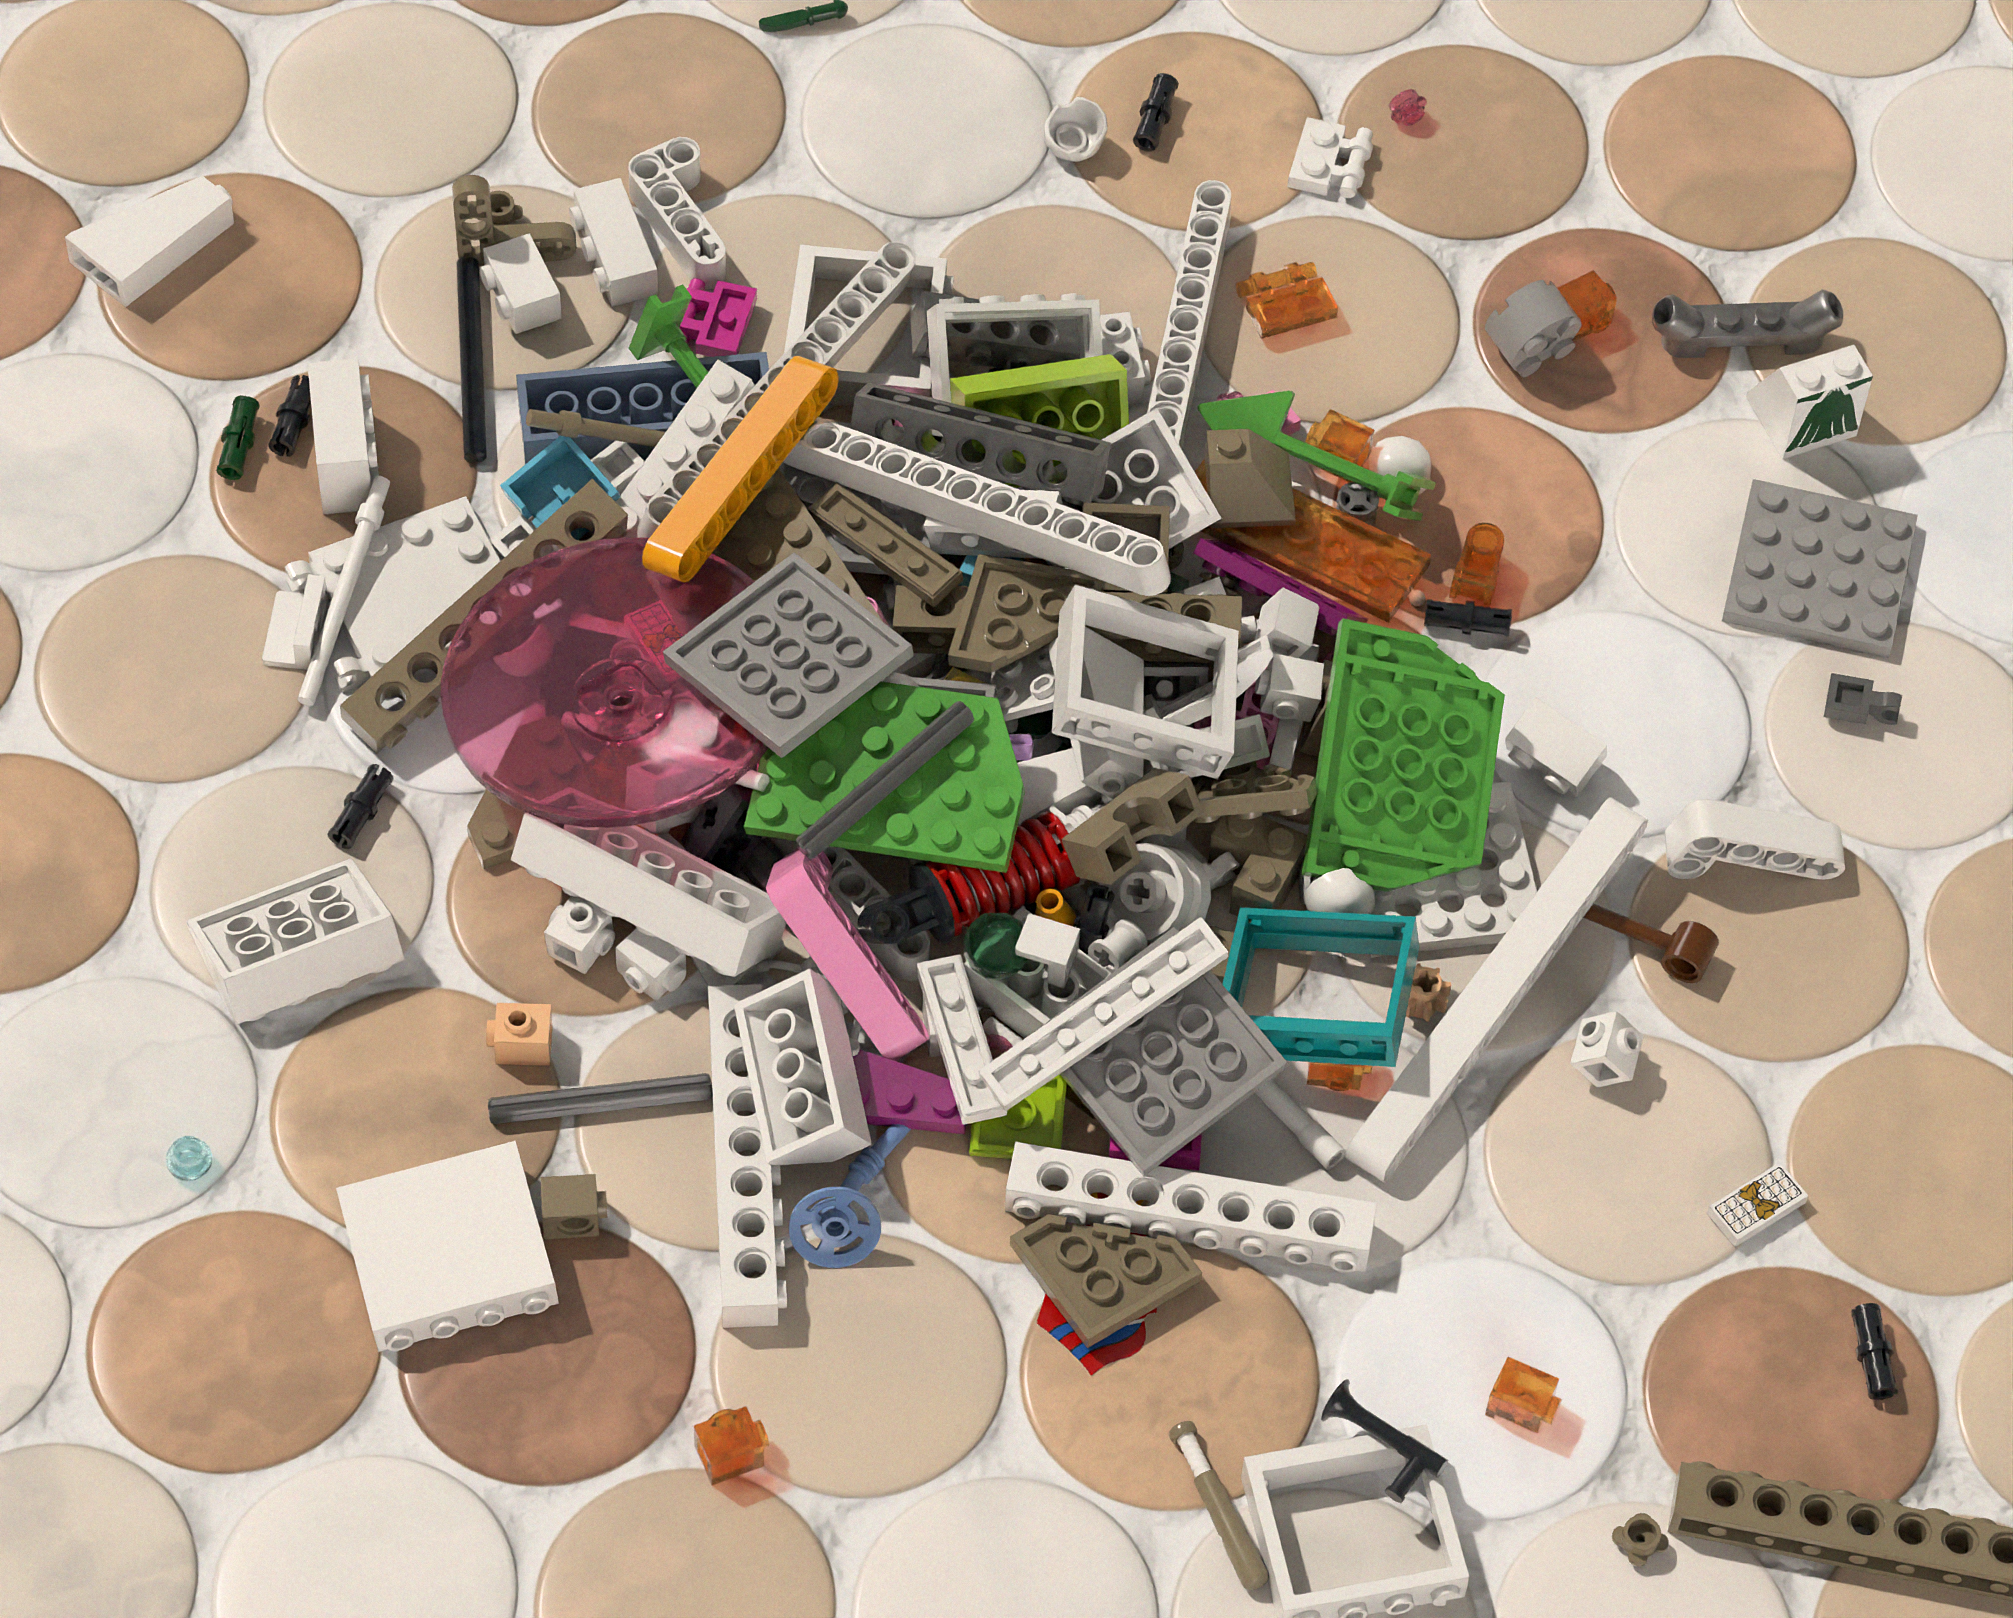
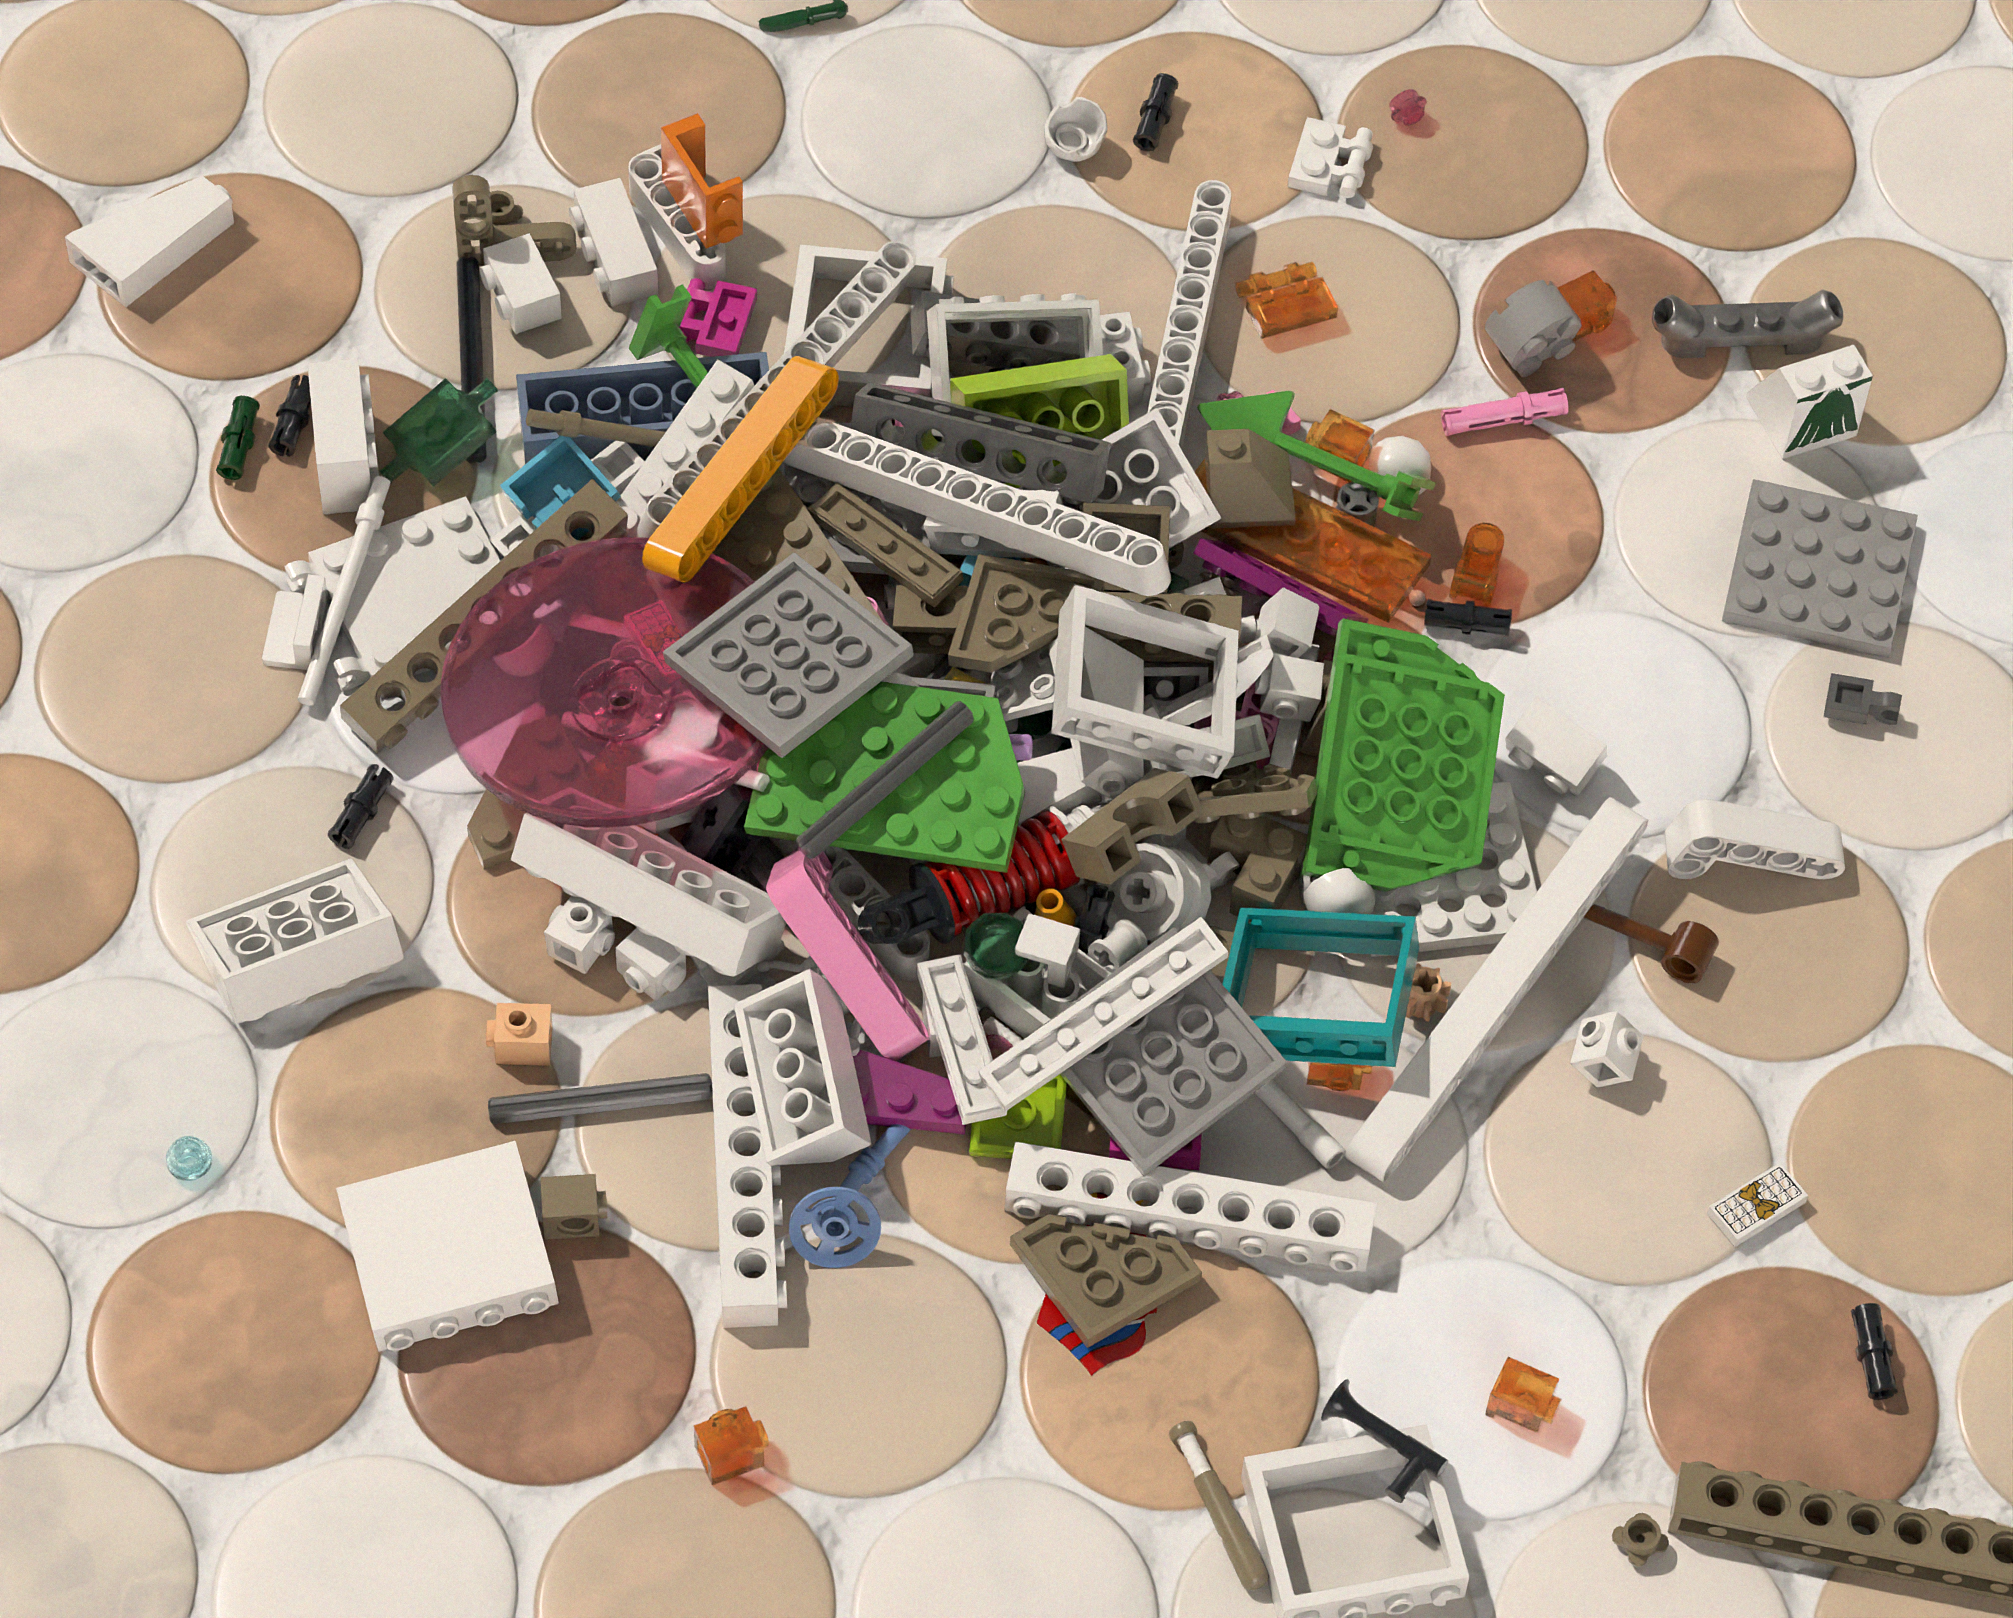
(439, 432): none -> clear green plate
(713, 210): none -> orange panel
(1522, 409): none -> bright pink pin

